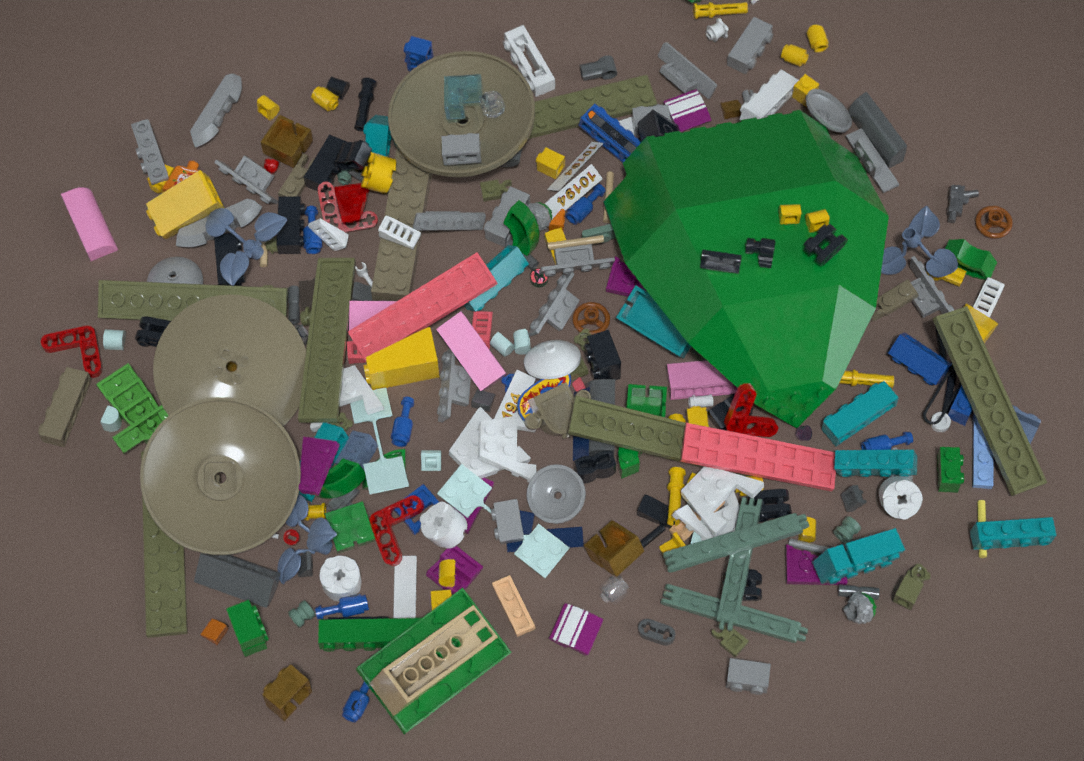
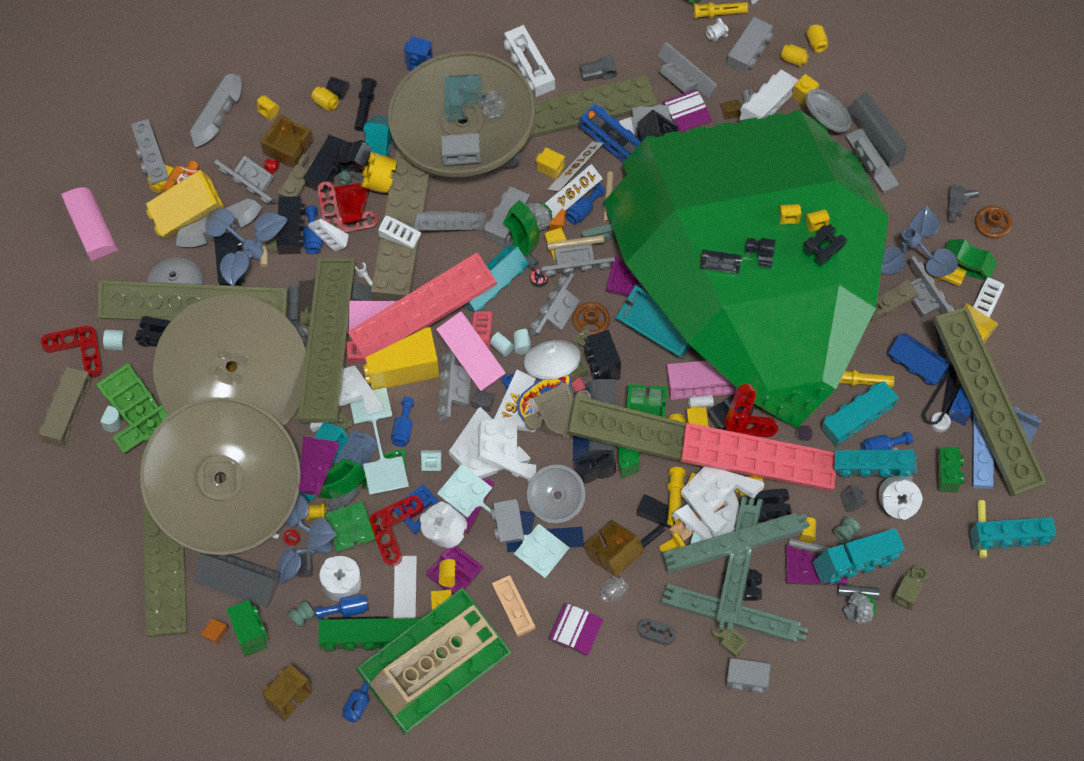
(492, 189): olive plate -> none

